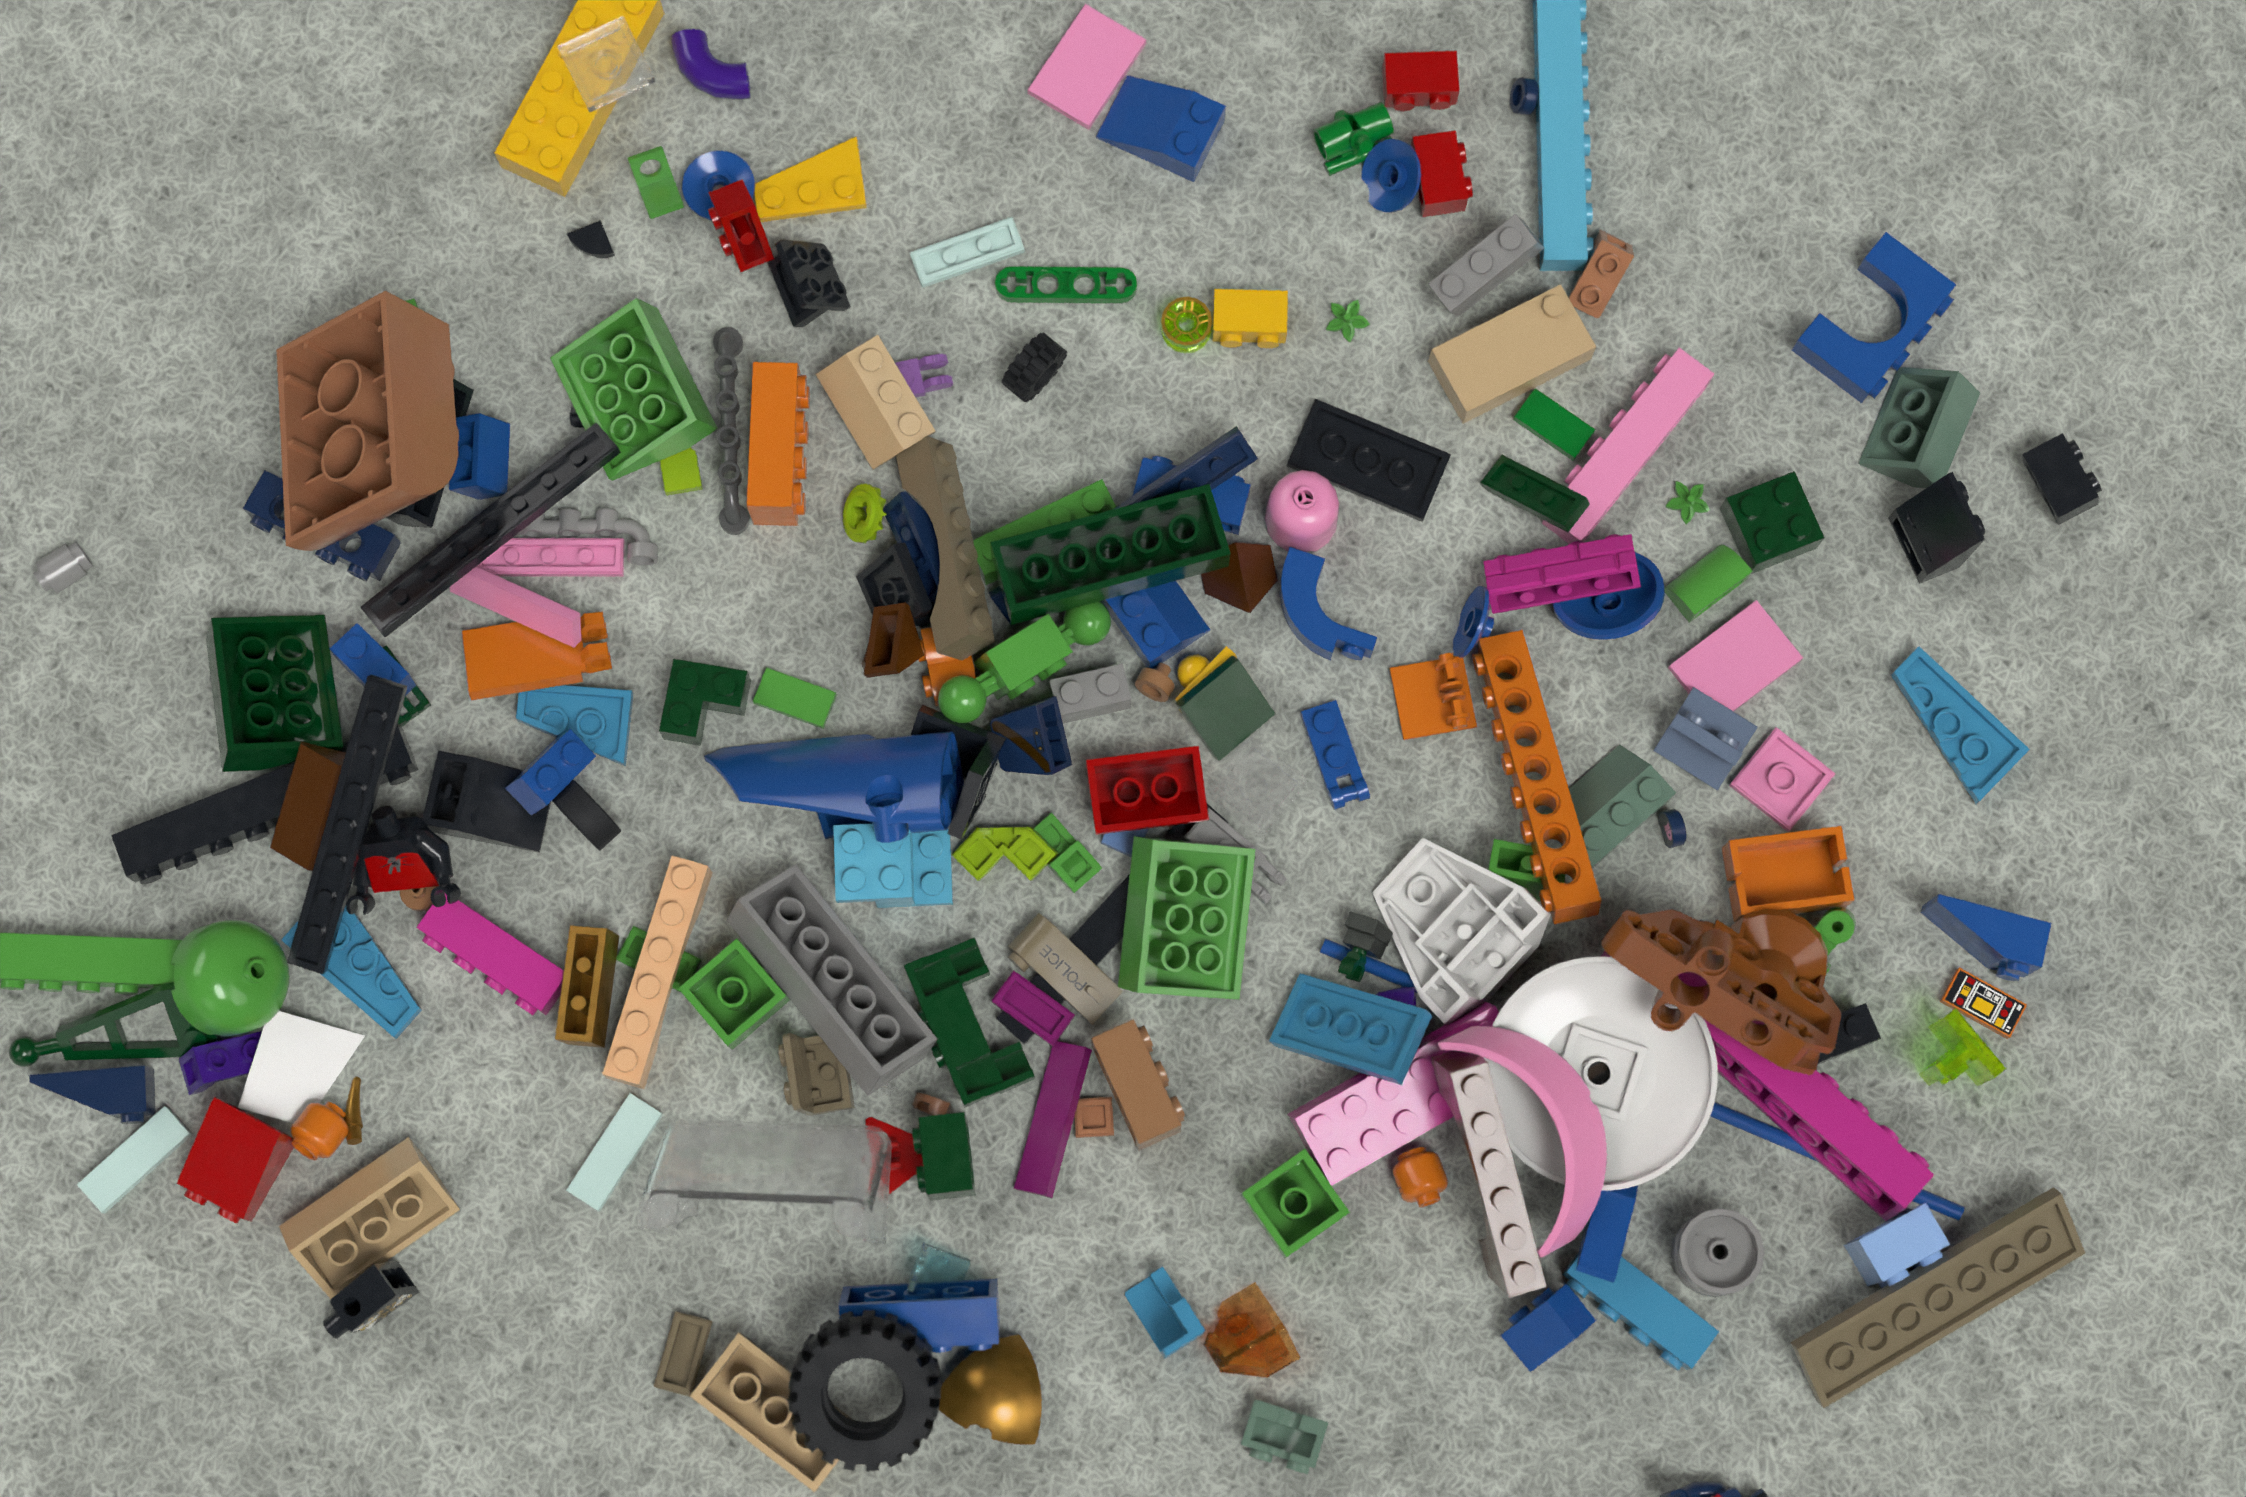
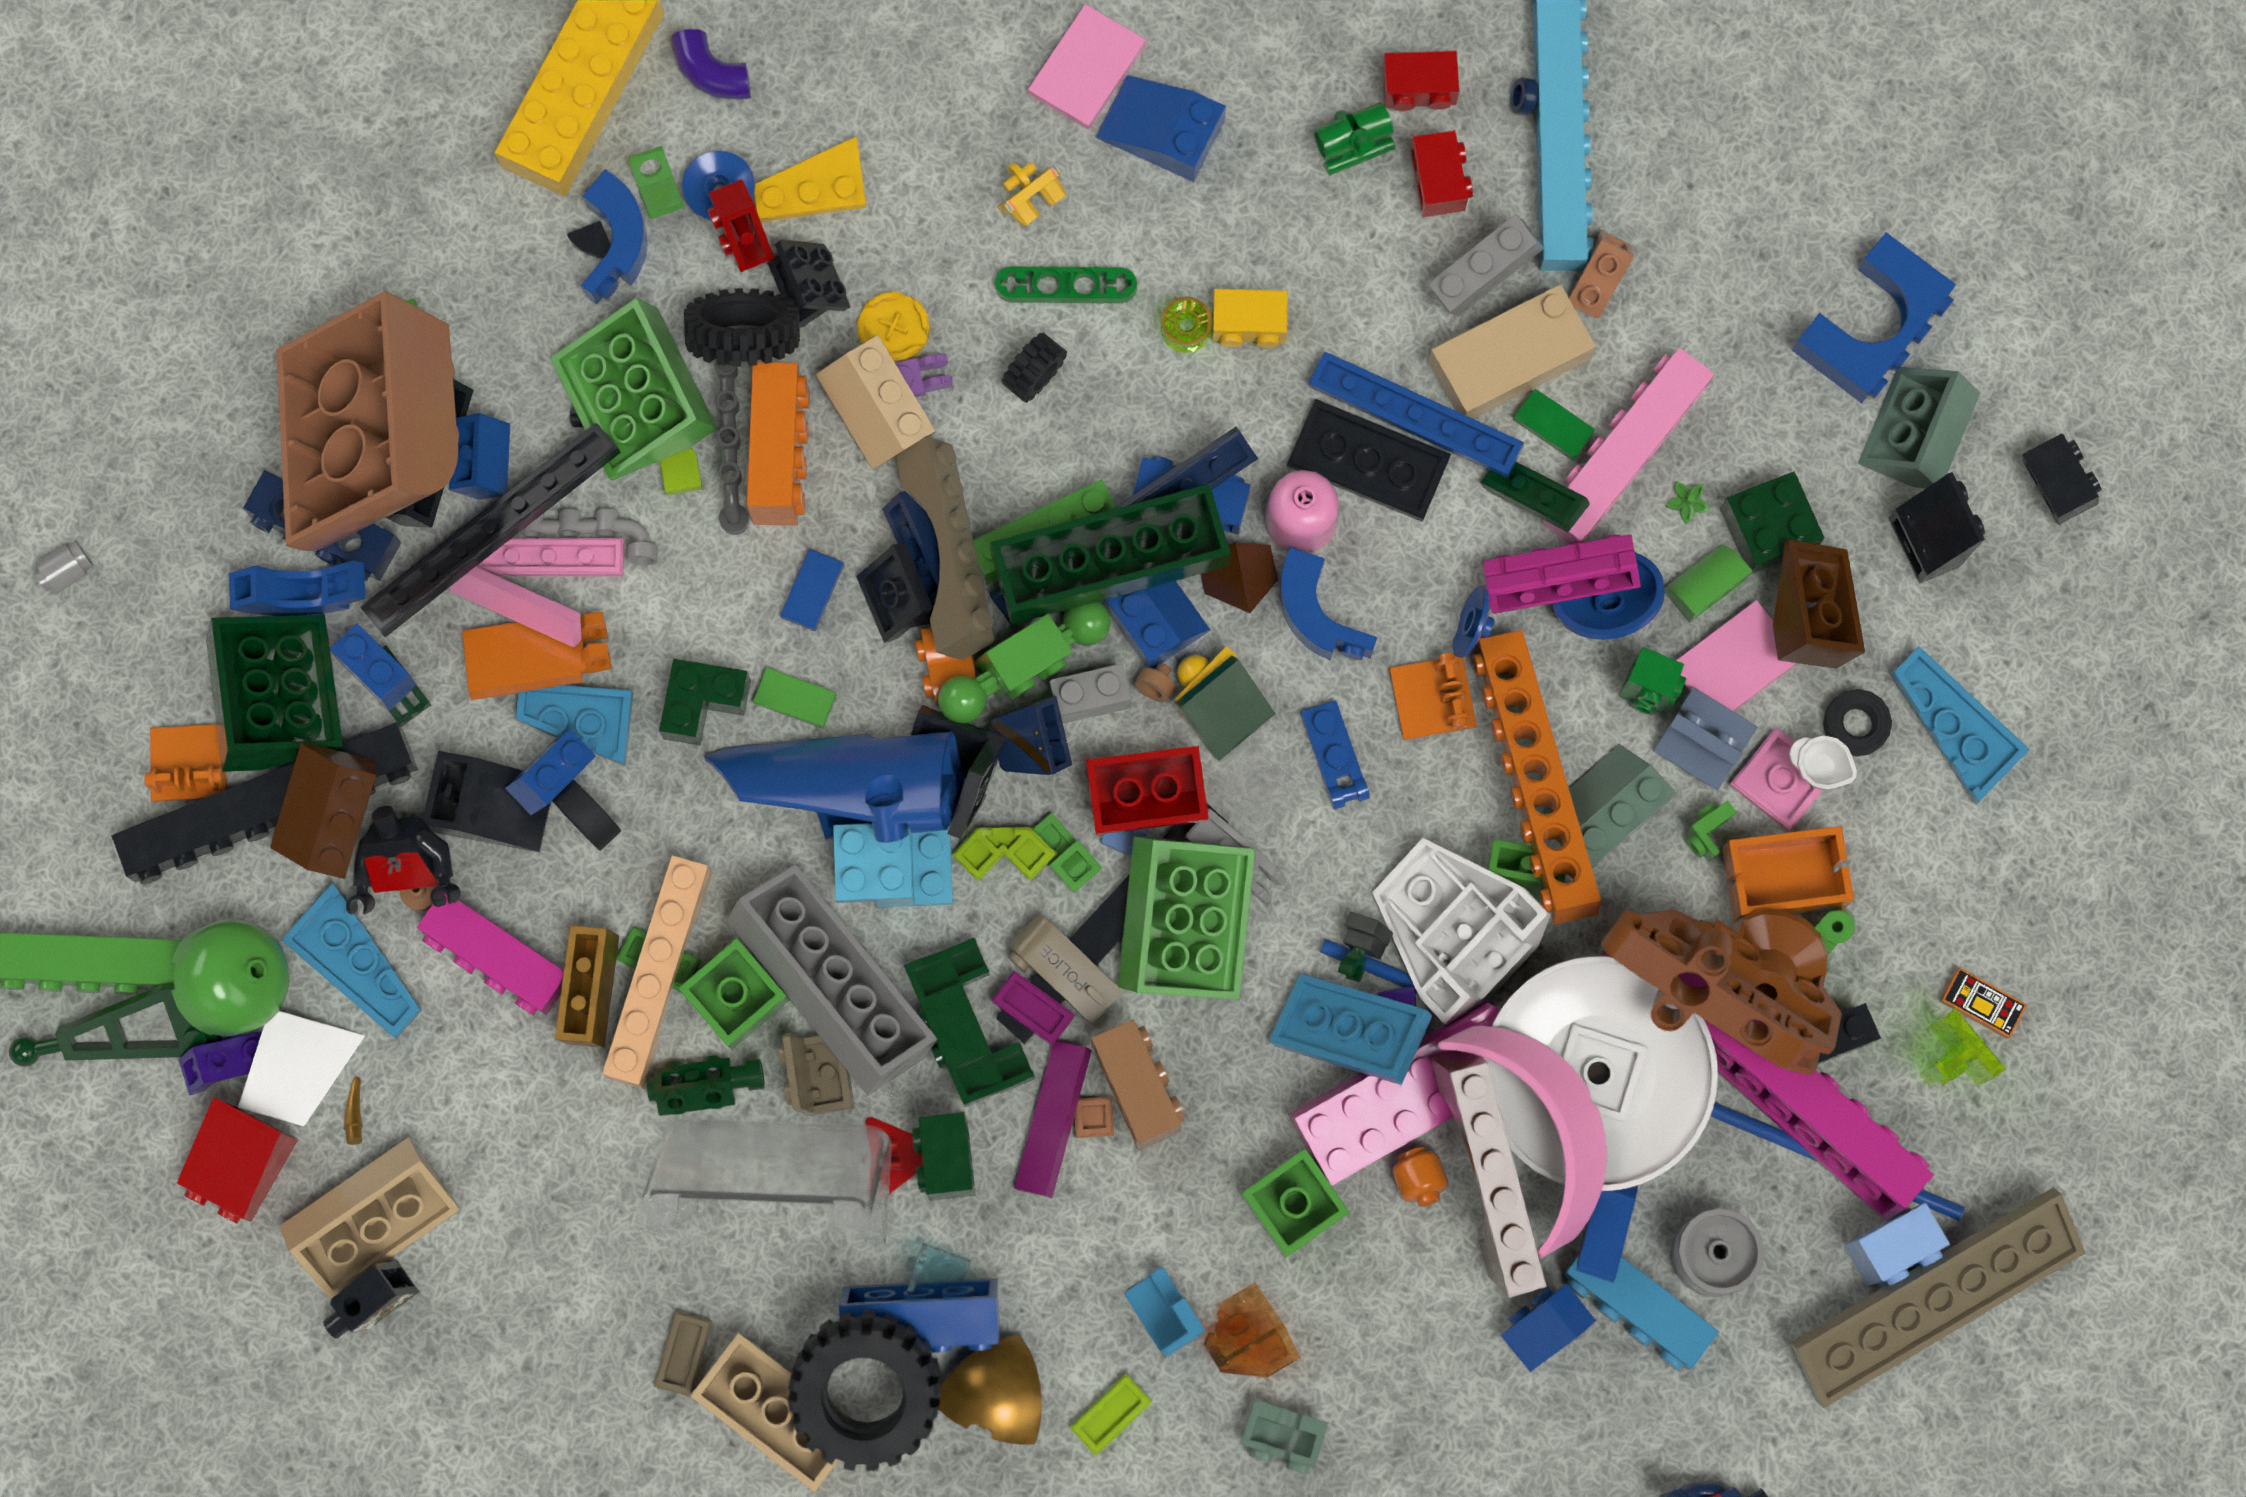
(118, 1092): dark blue slope -> none
(134, 1159): light aqua tile -> none
(185, 763): none -> orange hinge
(296, 593): none -> blue arch
(319, 1130): orange head -> none
(347, 824): black tile -> none
(606, 64): clear tile -> none
(614, 1152): light aqua tile -> none
(619, 209): none -> blue arch
(701, 1088): none -> dark green brick
(709, 316): none -> black tyre
(812, 590): none -> blue tile
(860, 525): lime gear -> none
(892, 641): reddish brown slope -> none
(898, 322): none -> yellow tile
(931, 1104): nougat tile -> none
(967, 252): light aqua tile -> none
(1045, 184): none -> yellow hips
(1110, 1414): none -> lime tile
(1347, 320): bright green plant -> none
(1391, 175): blue dish -> none
(1416, 414): none -> blue plate
(1653, 682): none -> green brick
(1672, 828): dark blue tile -> none
(1710, 819): none -> bright green bracket
(1816, 607): none -> reddish brown slope
(1823, 762): none -> white piece
(1870, 704): none -> black tyre
(1994, 937): blue slope -> none

